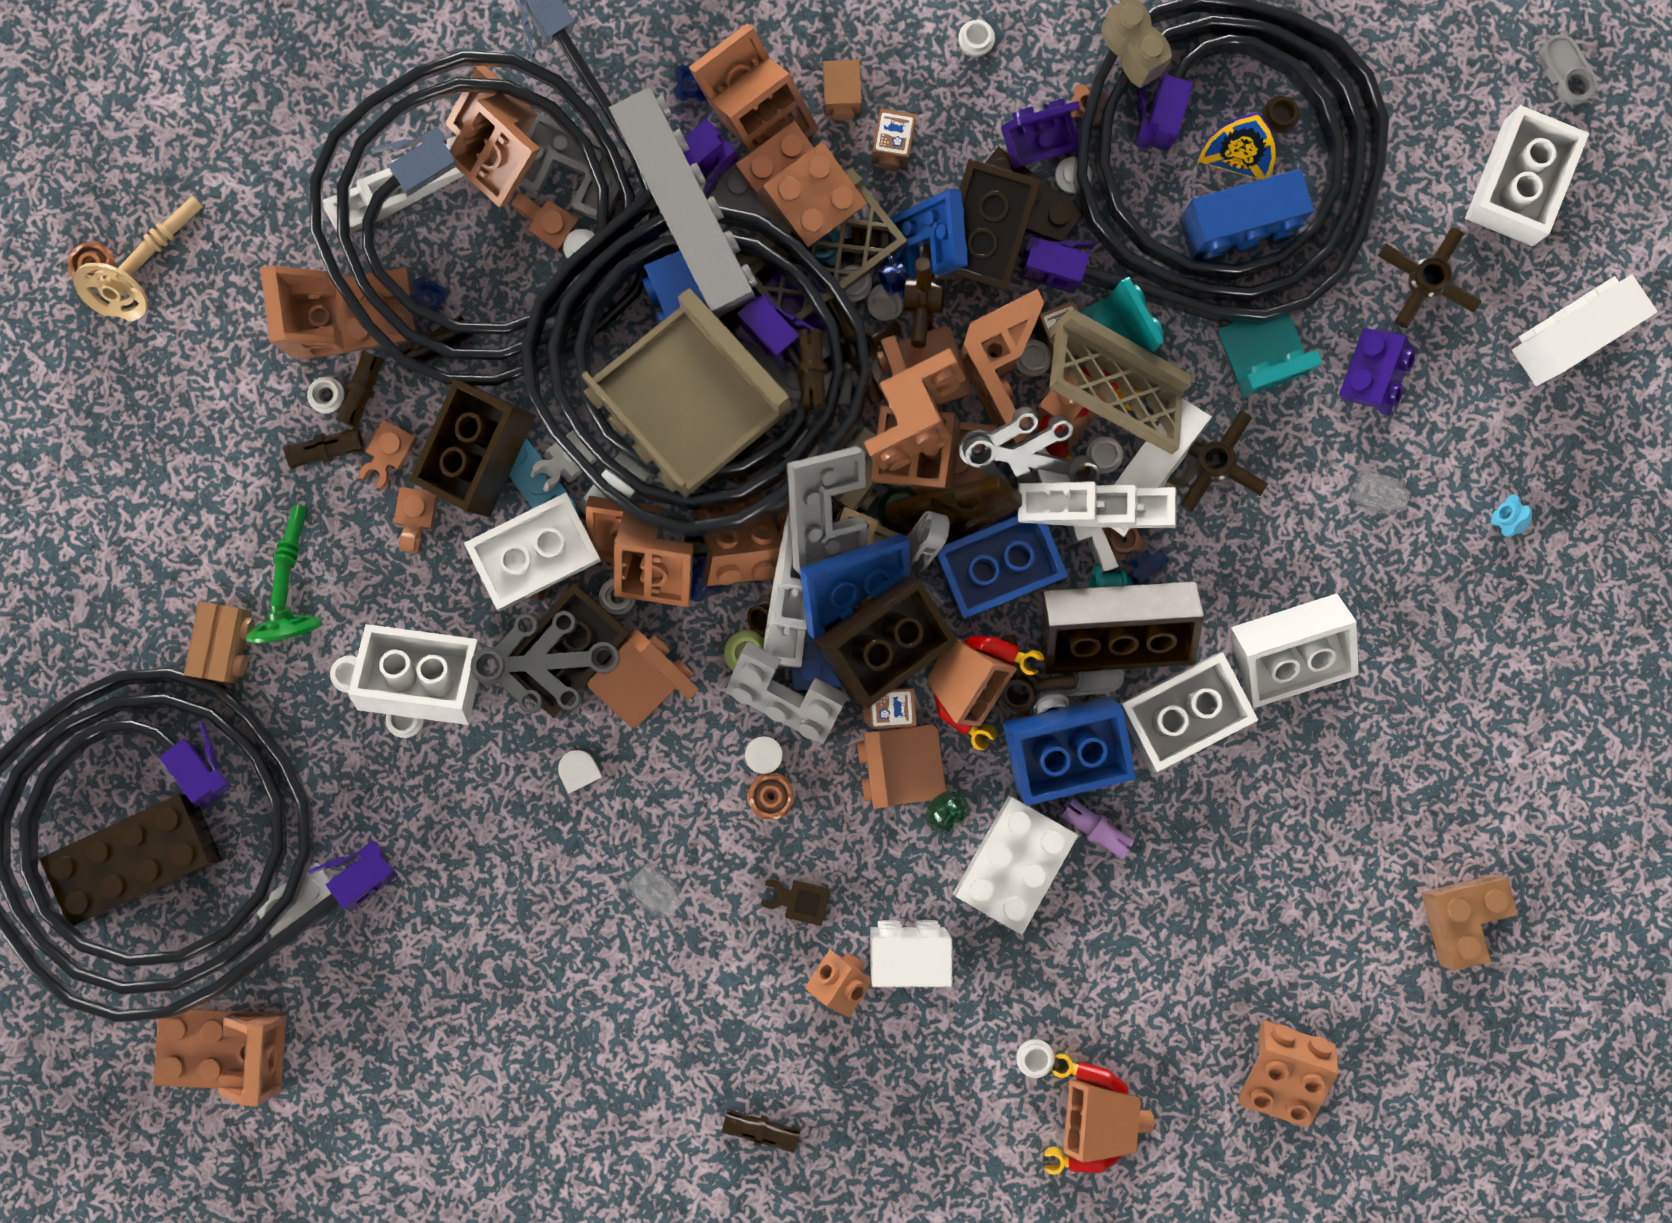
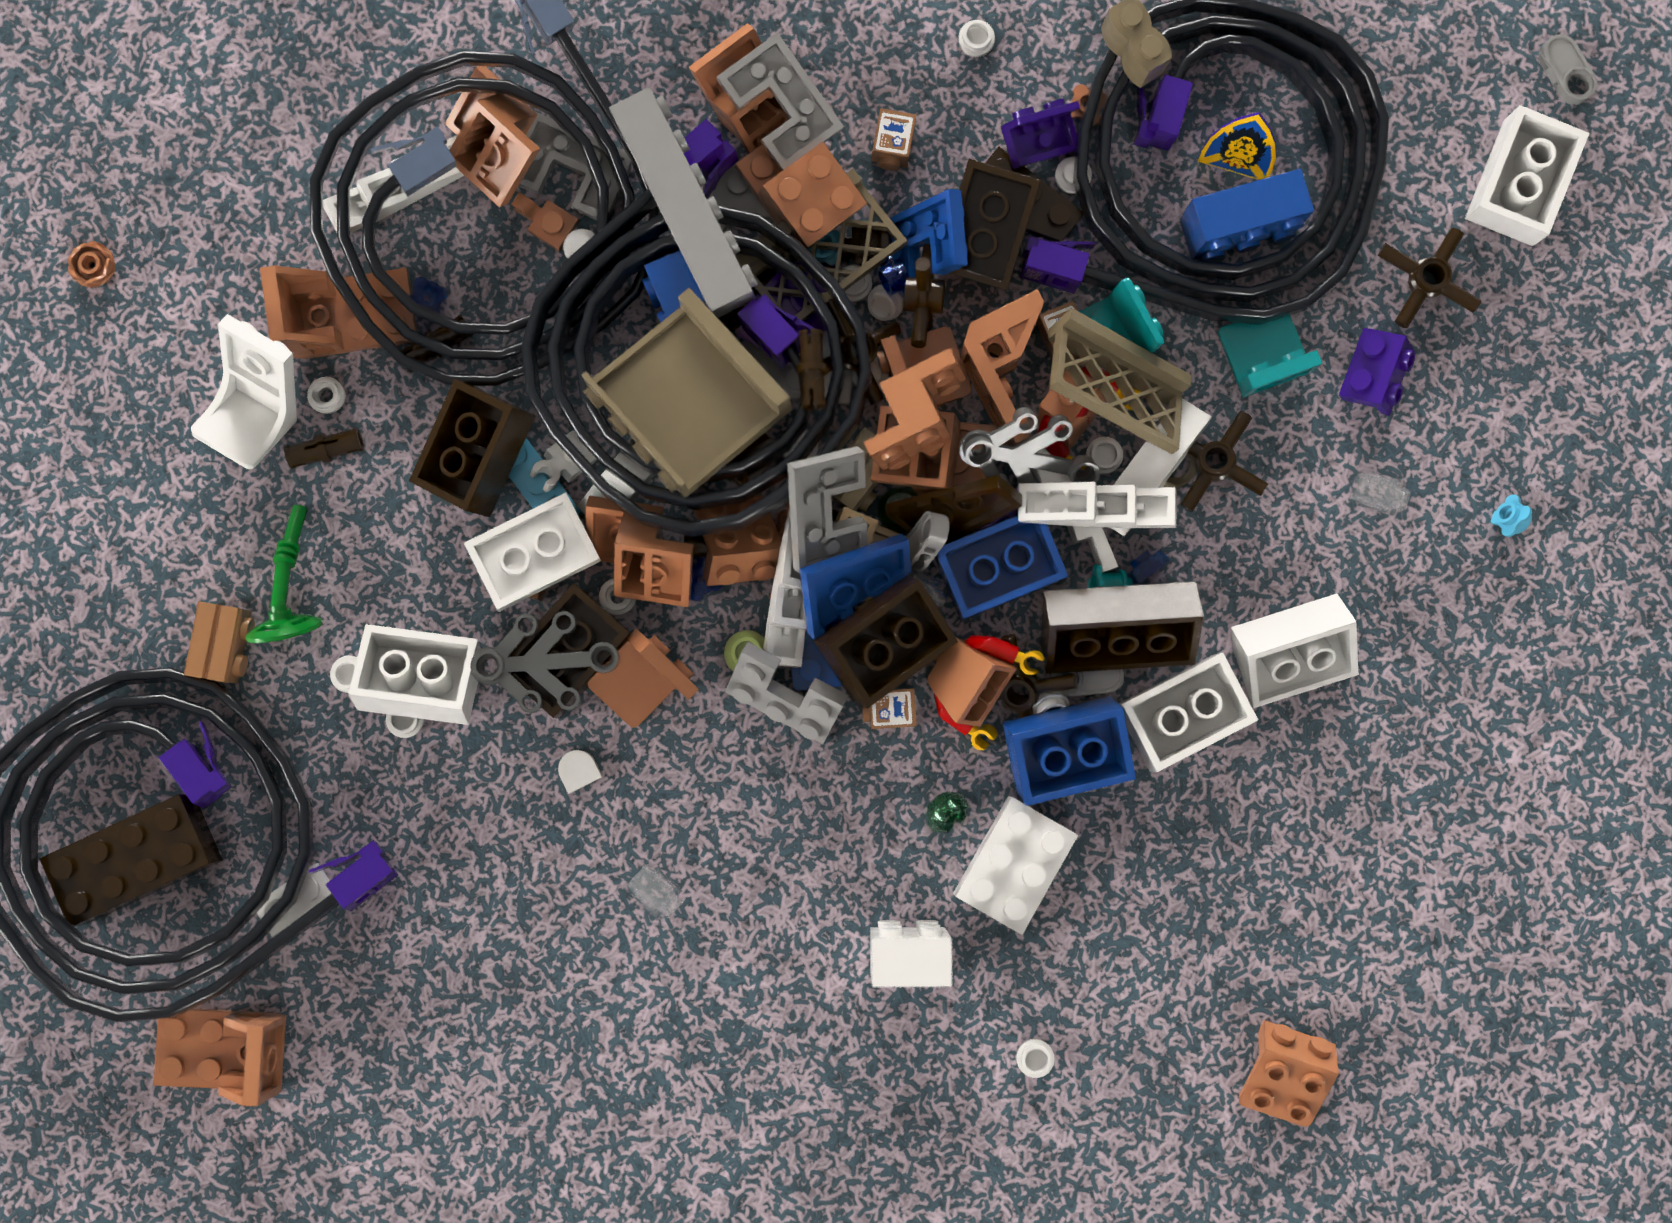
(119, 279): tan dish -> none
(254, 397): none -> white bracket
(360, 389): dark brown pin -> none
(390, 448): nougat plate -> none
(415, 512): nougat plate -> none
(683, 89): clear blue plate -> none
(757, 615): dark brown plate -> none
(761, 1131): dark brown pin -> none
(763, 755): white tile -> none
(769, 808): nougat plate -> none
(777, 69): none -> light grey plate
(804, 901): dark brown plate -> none
(840, 982): nougat brick -> none
(842, 89): medium nougat brick -> none
(902, 765): nougat bracket -> none
(1034, 359): white plate -> none
(1096, 827): lavender pin -> none
(1099, 1120): nougat torso -> none
(1133, 542): nougat plate -> none
(1281, 114): dark brown plate -> none
(1457, 917): medium nougat brick -> none
(1582, 328): white brick -> none

